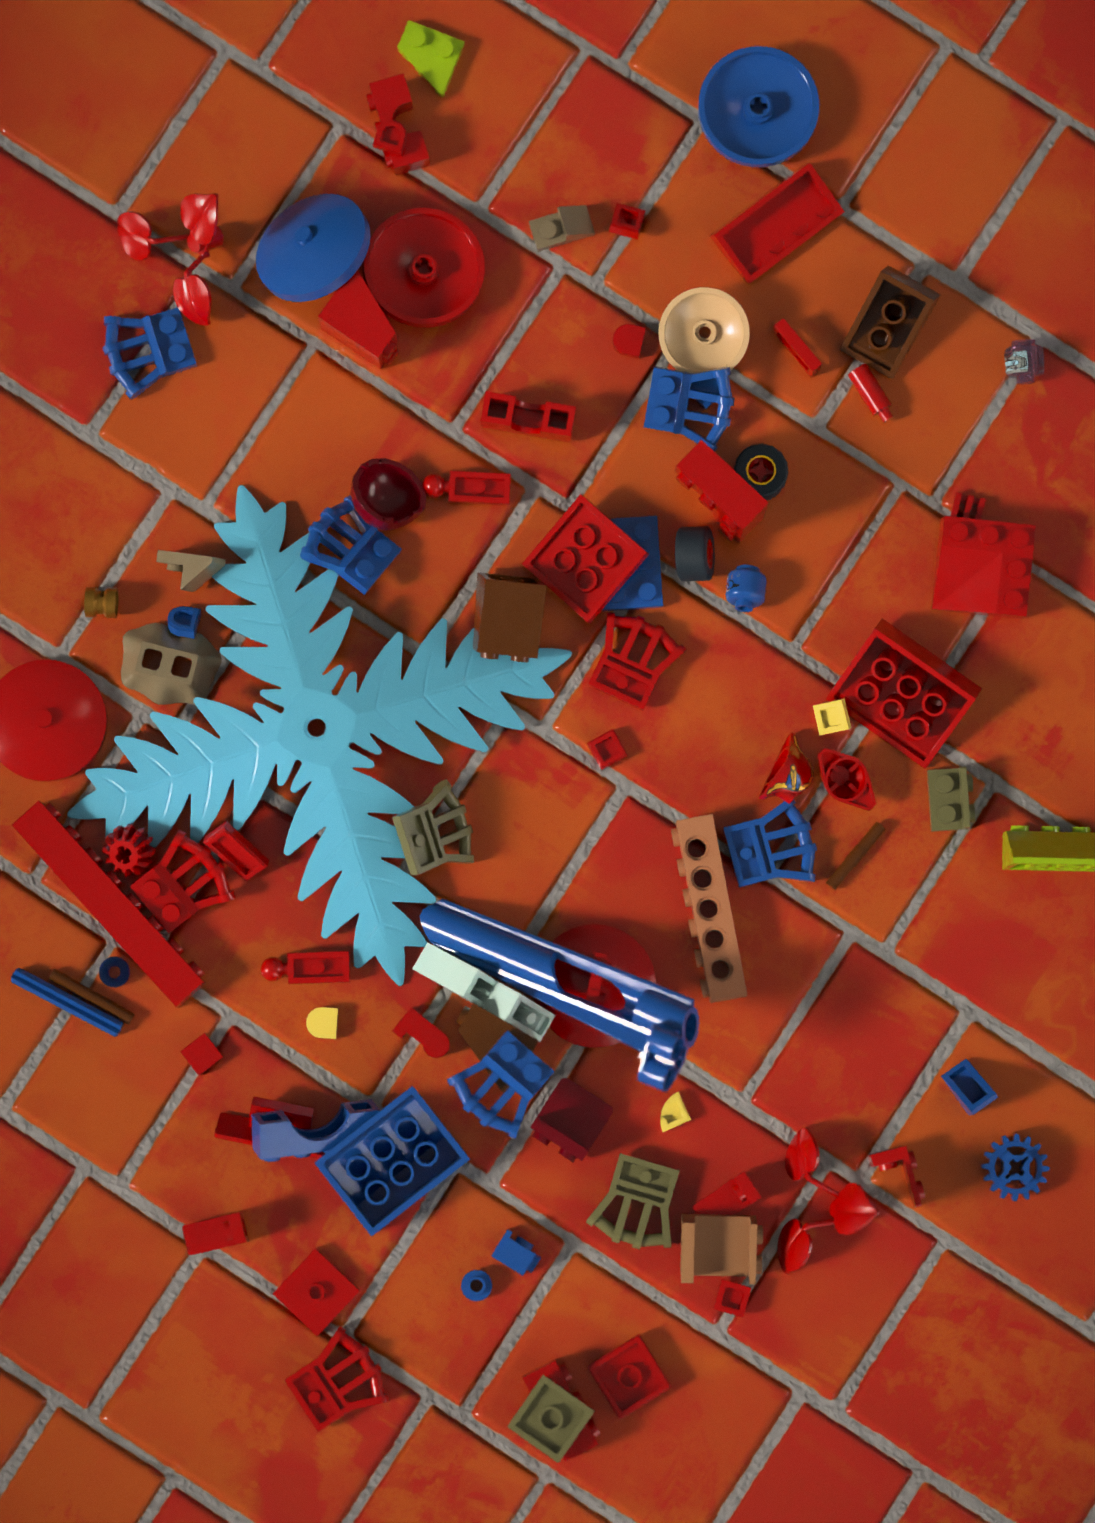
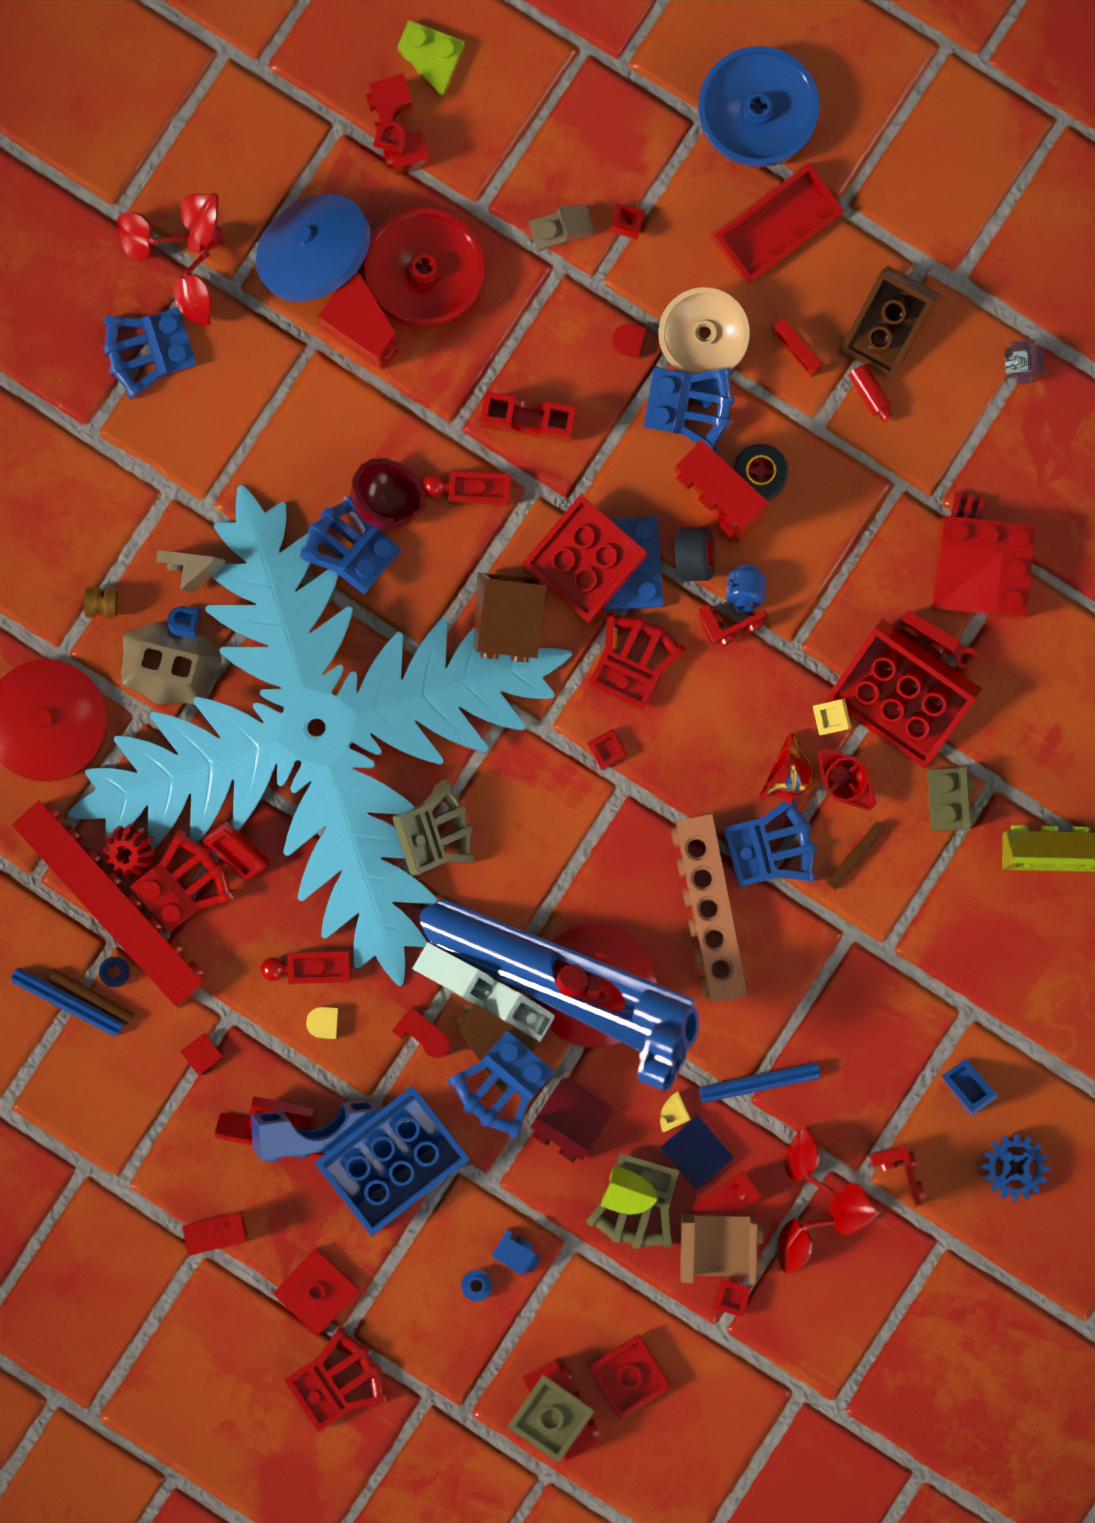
(572, 980): none -> red tile
(628, 1192): none -> lime brick
(696, 1152): none -> clear blue piece
(712, 622): none -> red bracket
(759, 1082): none -> blue axle
(939, 640): none -> red plate

